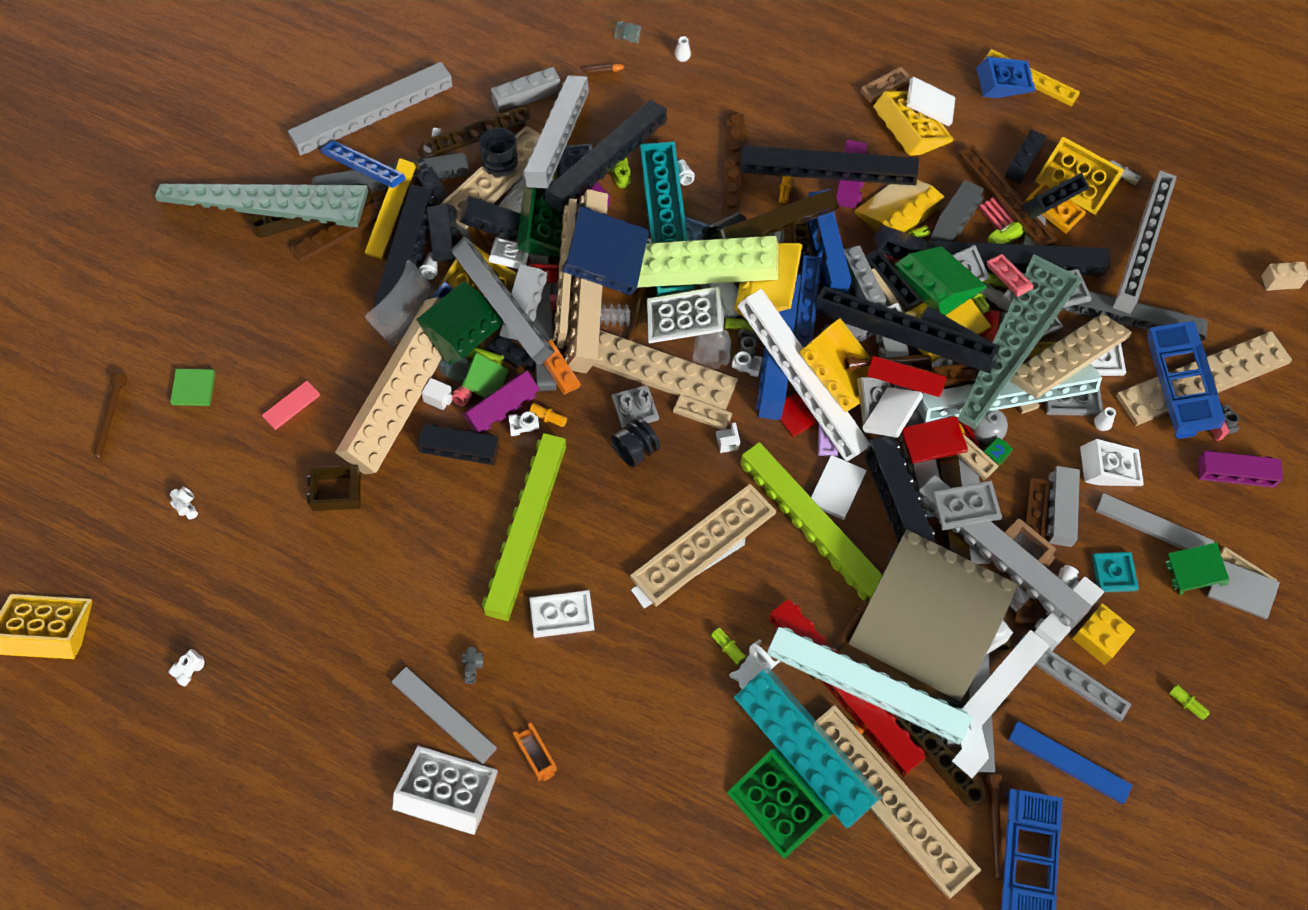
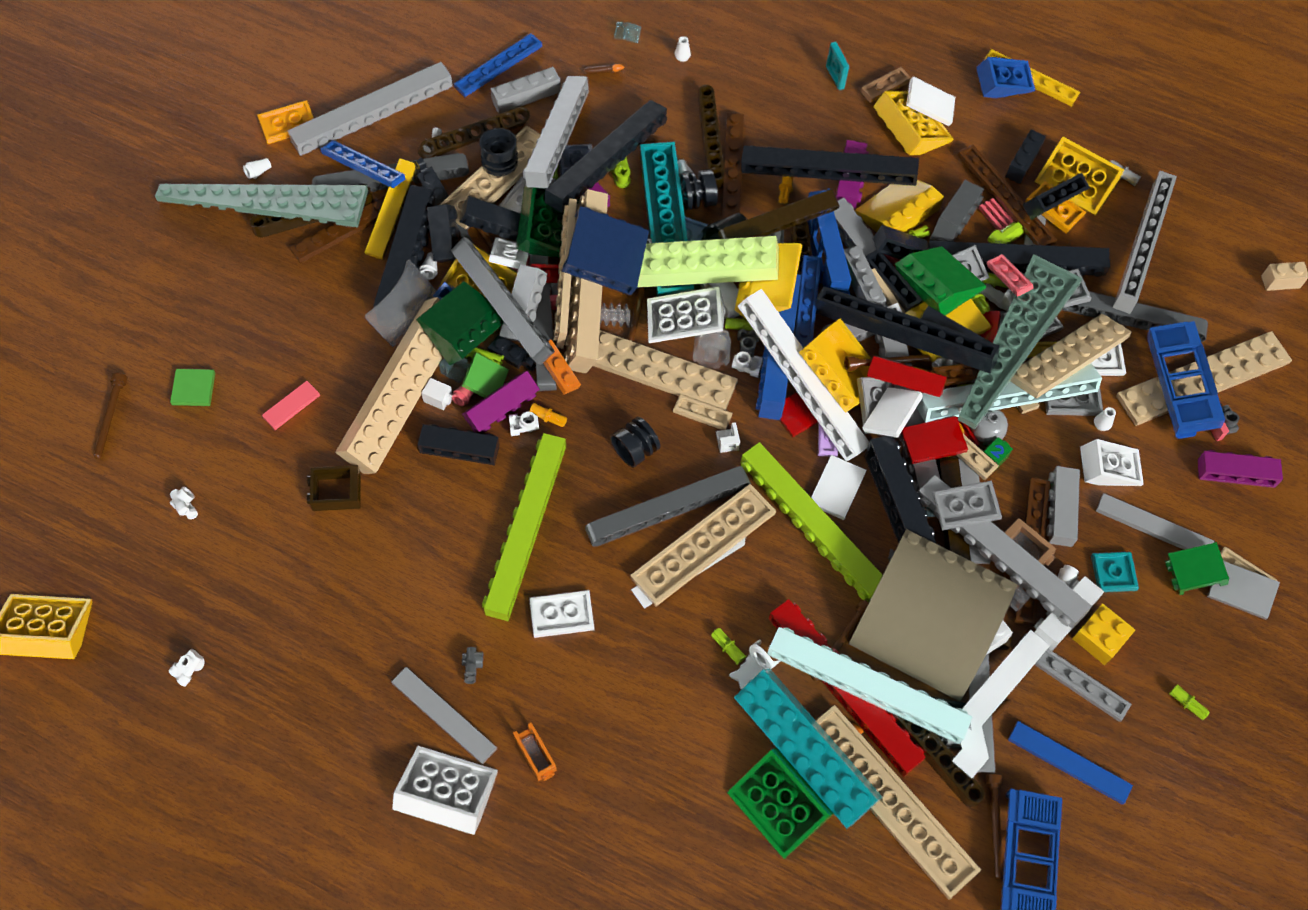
(256, 168): none -> white cone
(278, 121): none -> light orange tile
(497, 65): none -> blue tile
(633, 404): light grey plate -> none
(667, 506): none -> dark grey beam
(699, 189): none -> black wheel
(711, 133): none -> dark brown beam
(837, 65): none -> teal tile
(852, 229): none -> light grey brick

